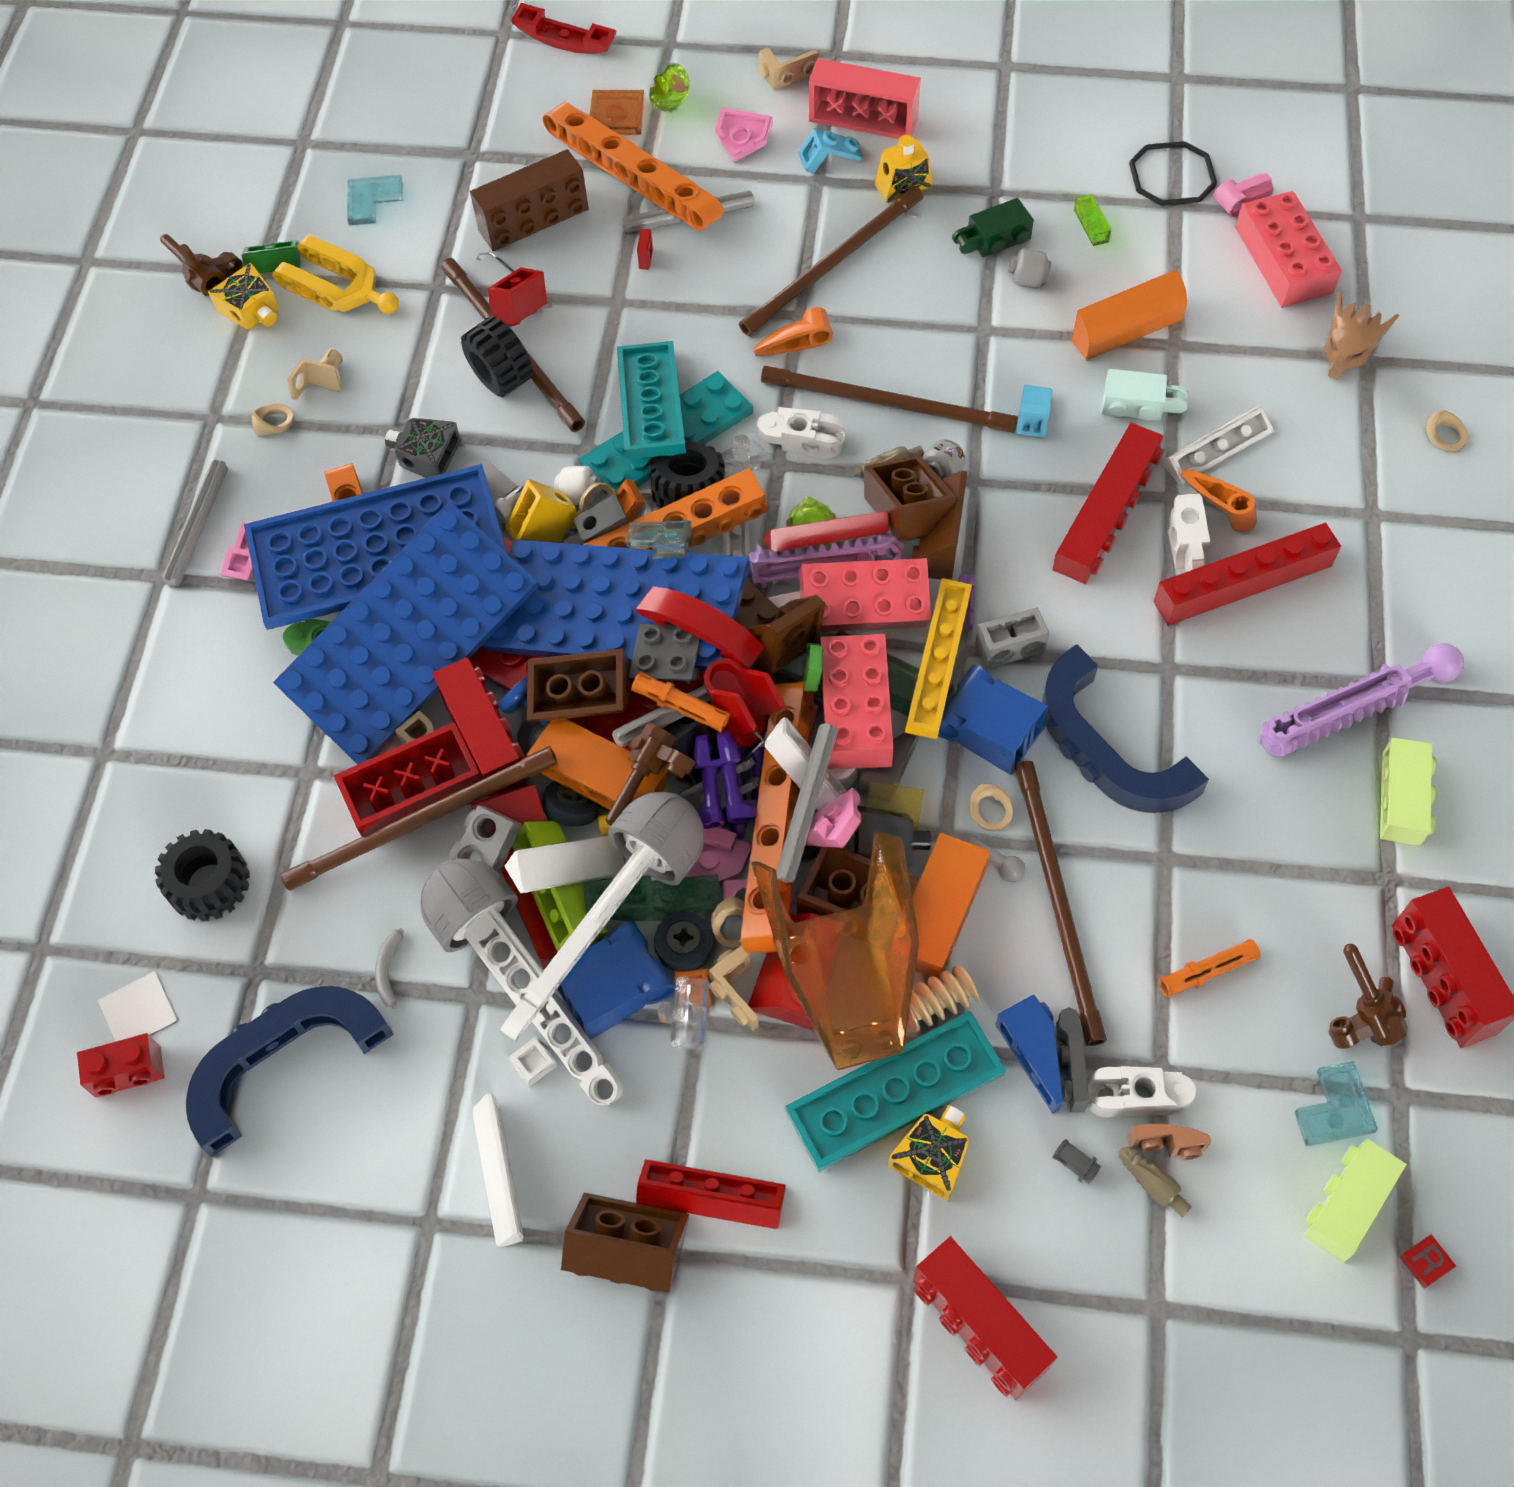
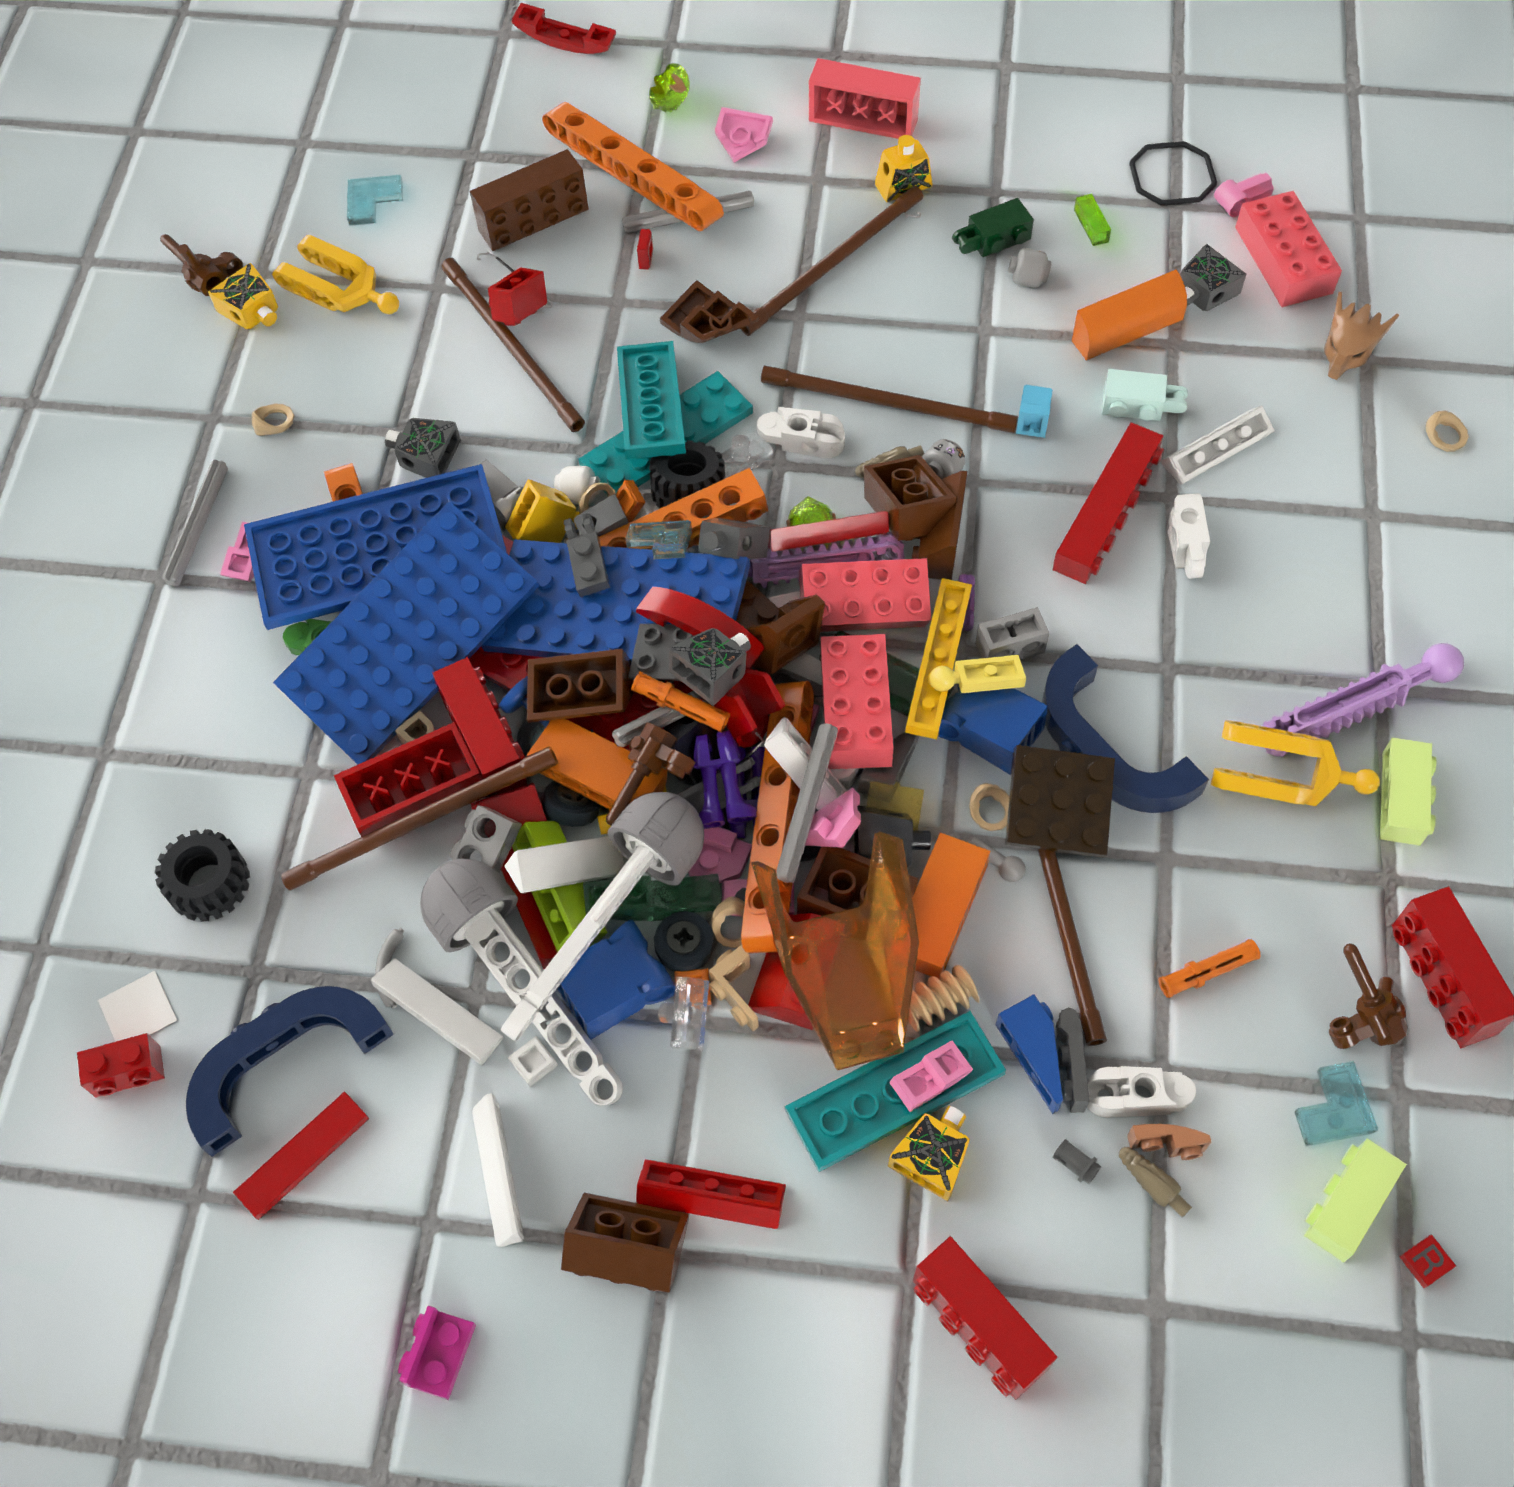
(270, 256): green slope -> none
(300, 1155): none -> red tile
(317, 373): tan bracket -> none
(436, 1352): none -> dark pink bracket
(437, 1011): none -> white slope
(497, 356): black tyre -> none
(586, 557): none -> dark grey hinge
(619, 110): clear orange tile -> none
(705, 315): none -> reddish brown slope
(710, 662): none -> dark grey torso
(726, 536): none -> dark grey torso
(787, 72): tan bracket -> none
(803, 334): orange piece -> none
(812, 666): bright green tile -> none
(824, 142): medium azure bracket -> none
(931, 1076): none -> bright pink slope
(980, 675): none -> light yellow plate
(1060, 801): none -> dark brown plate
(1211, 279): none -> dark grey torso
(1225, 497): orange piece -> none
(1246, 573): red brick -> none
(1325, 776): none -> yellow piece

